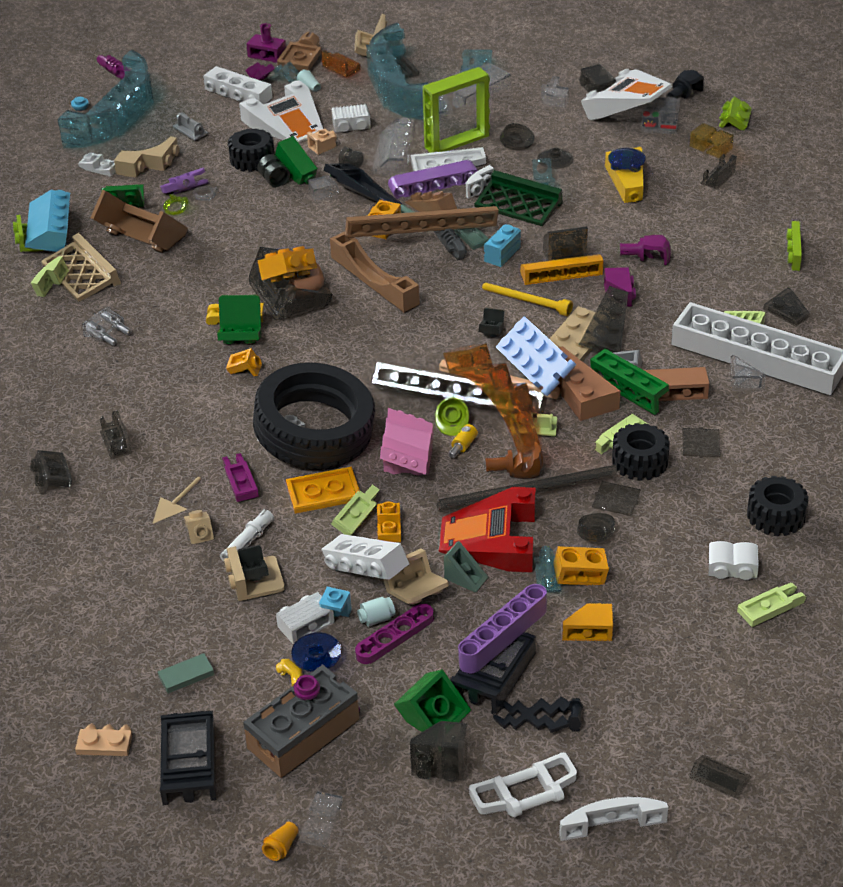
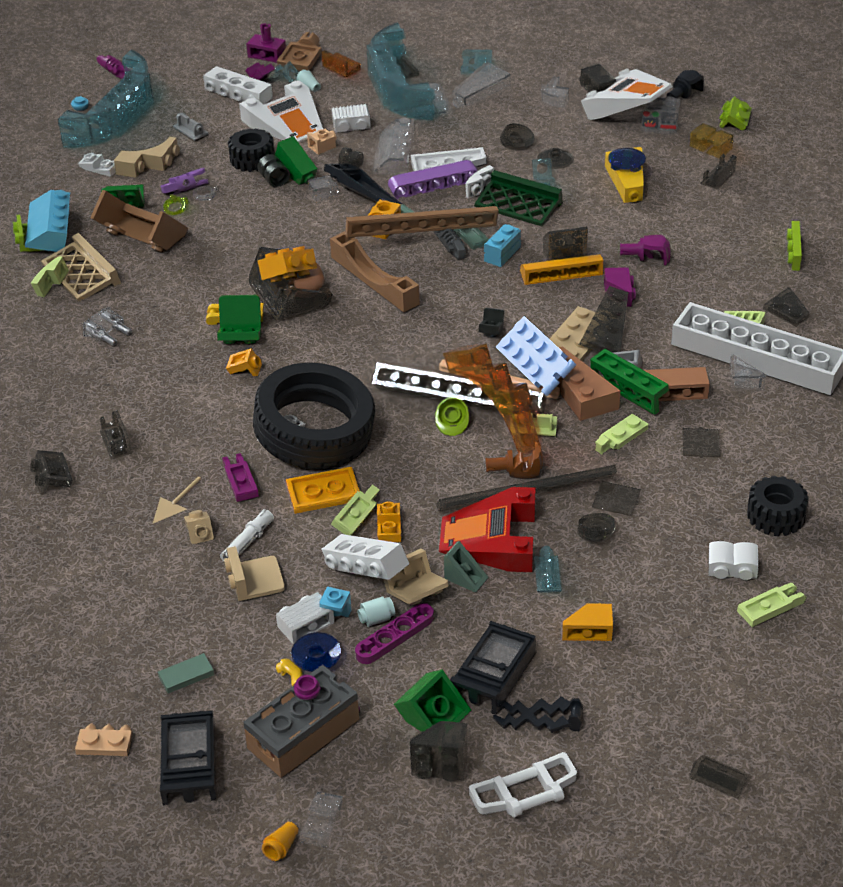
(253, 563): pearl dark grey bracket -> none
(363, 38): tan bracket -> none
(406, 444): bright pink slope -> none
(431, 110): lime window -> none
(431, 202): medium nougat slope -> none
(463, 440): yellow piece -> none
(502, 628): medium lavender beam -> none
(561, 306): yellow piece -> none
(580, 566): light orange brick -> none
(613, 810): white slope -> none
(640, 451): black tyre -> none

